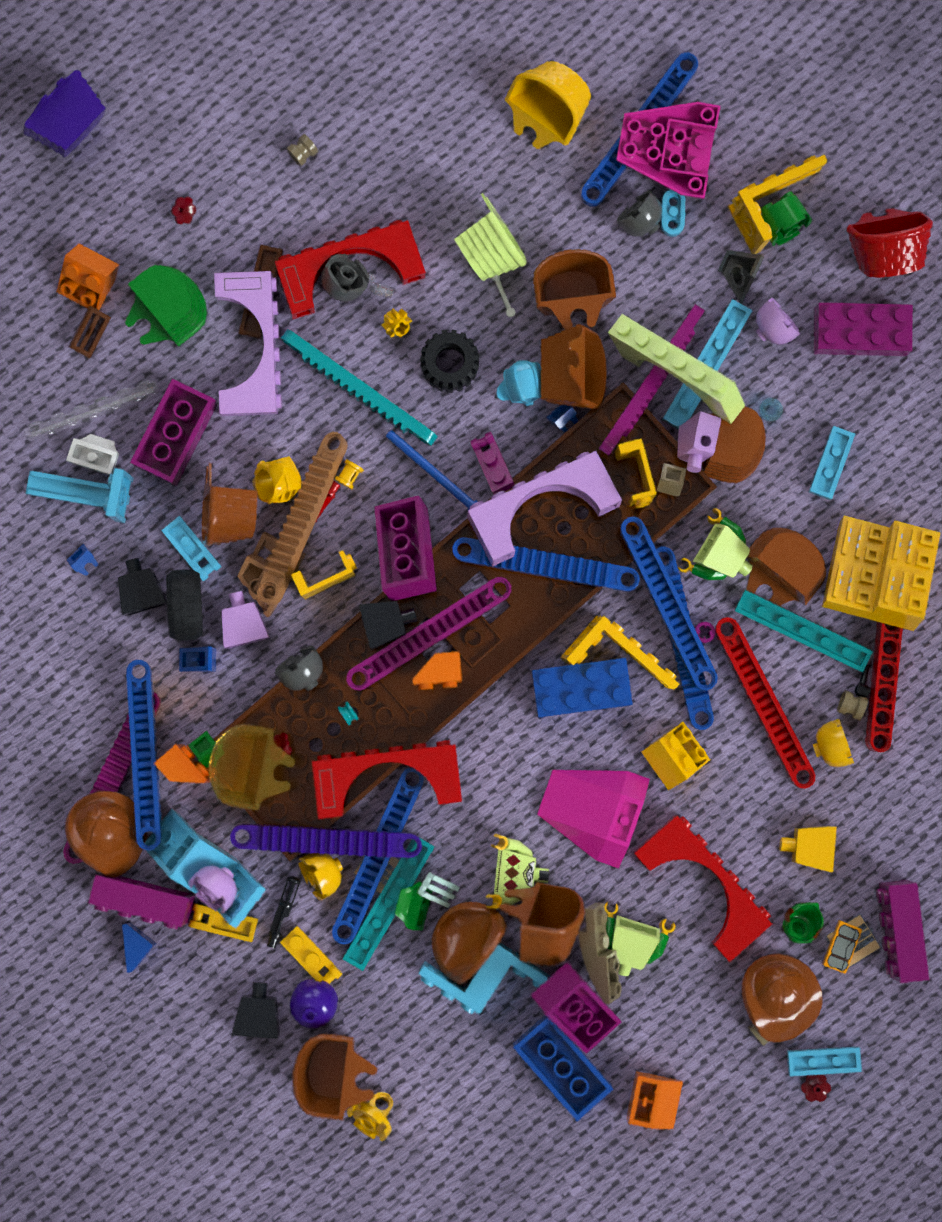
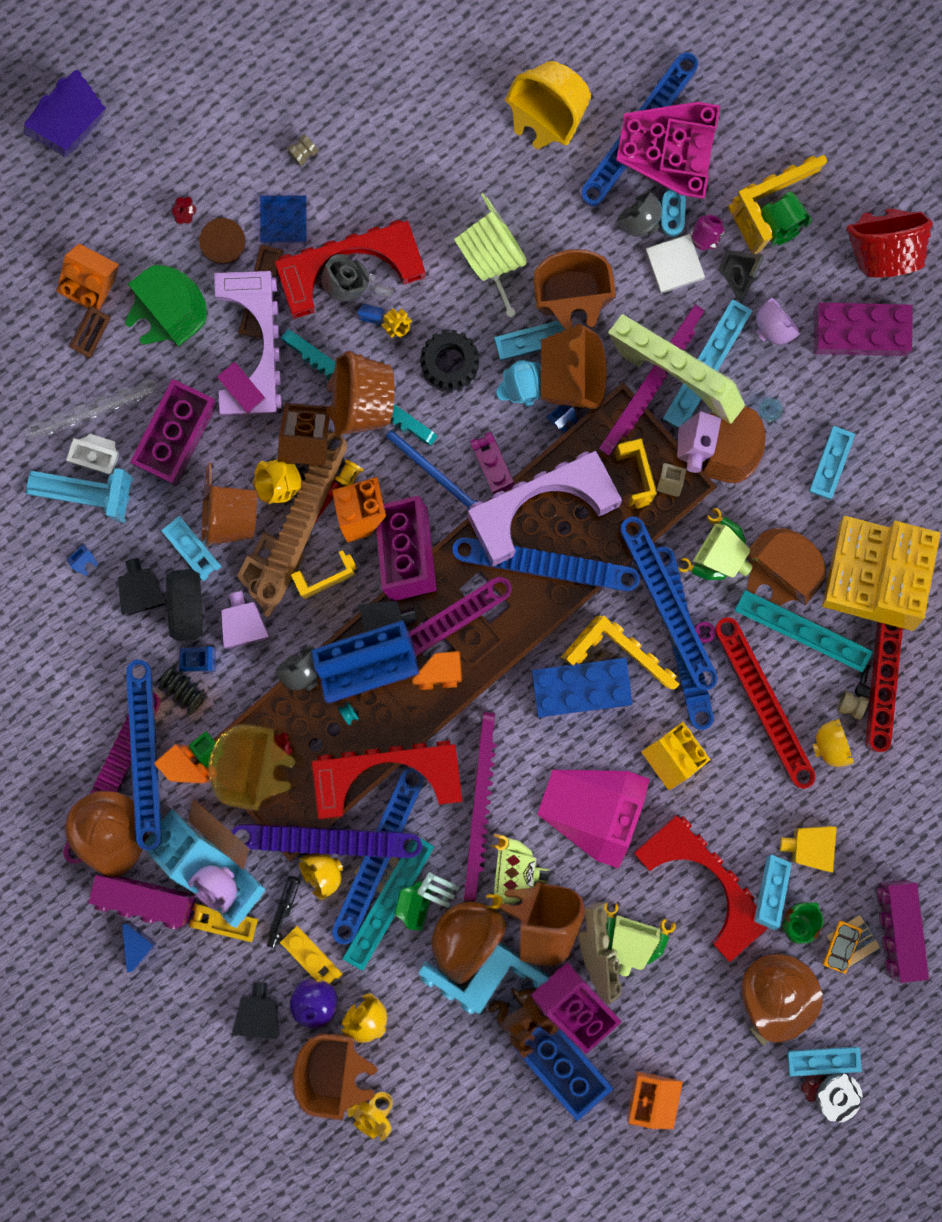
(181, 690): none -> pearl dark grey piece
(218, 834): none -> nougat sticker
(222, 241): none -> reddish brown tile
(241, 387): none -> magenta tile
(283, 219): none -> clear blue tile
(303, 434): none -> reddish brown slope
(359, 508): none -> orange slope
(360, 394): none -> dark orange piece
(365, 661): none -> blue brick
(366, 1021): none -> yellow cylinder
(371, 314): none -> blue slope
(479, 809): none -> magenta gear
(523, 1021): none -> reddish brown animal
(525, 341): none -> medium azure plate
(675, 263): none -> white tile
(707, 232): none -> magenta head
(772, 892): none -> medium azure plate
(838, 1097): none -> tile

